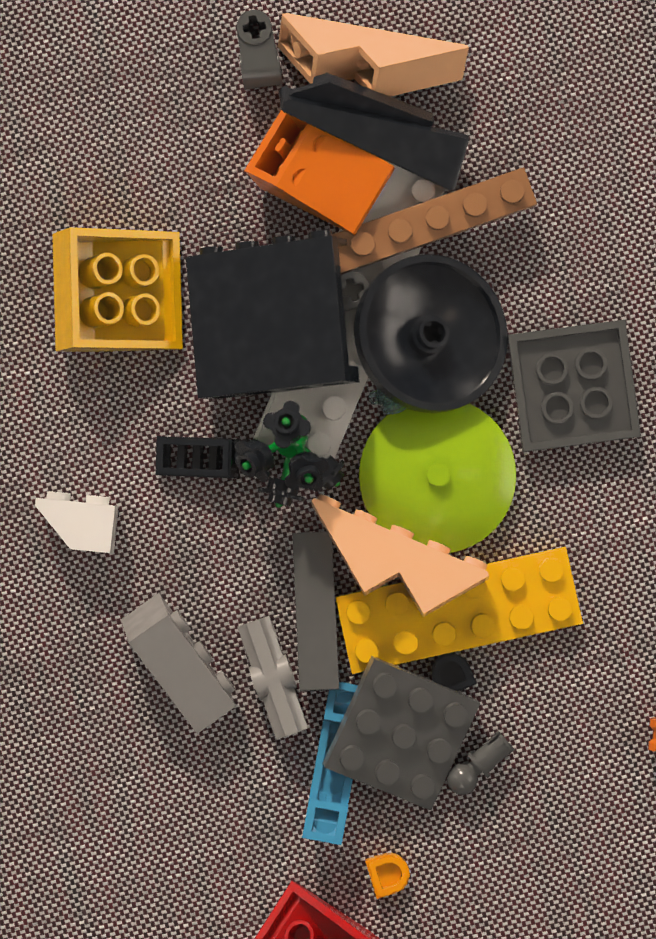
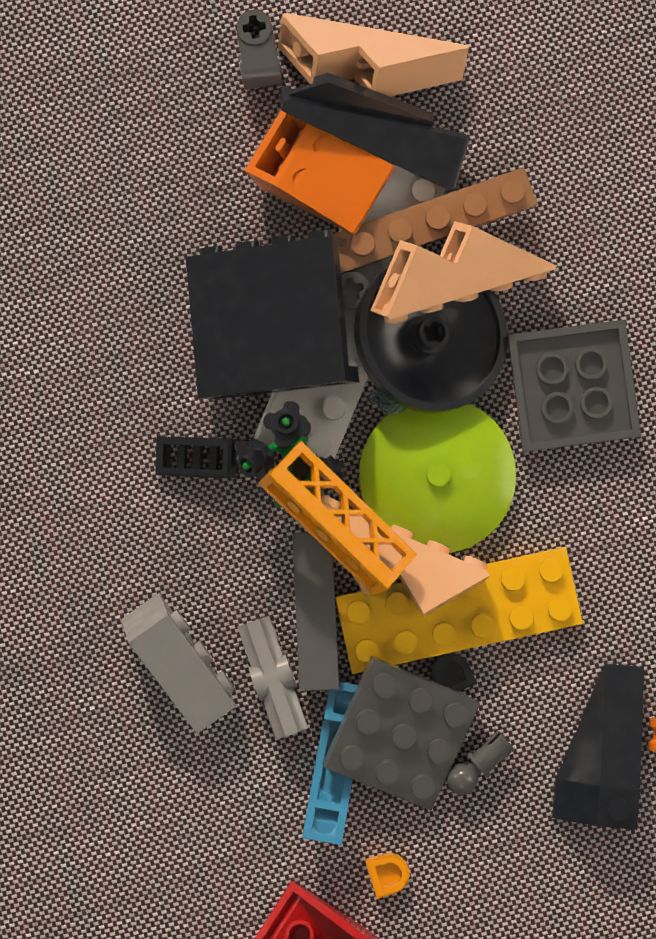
(80, 524): white slope -> none
(117, 290): yellow slope -> none
(330, 531): none -> light orange fence
(467, 265): none -> light nougat slope
(603, 764): none -> black wedge

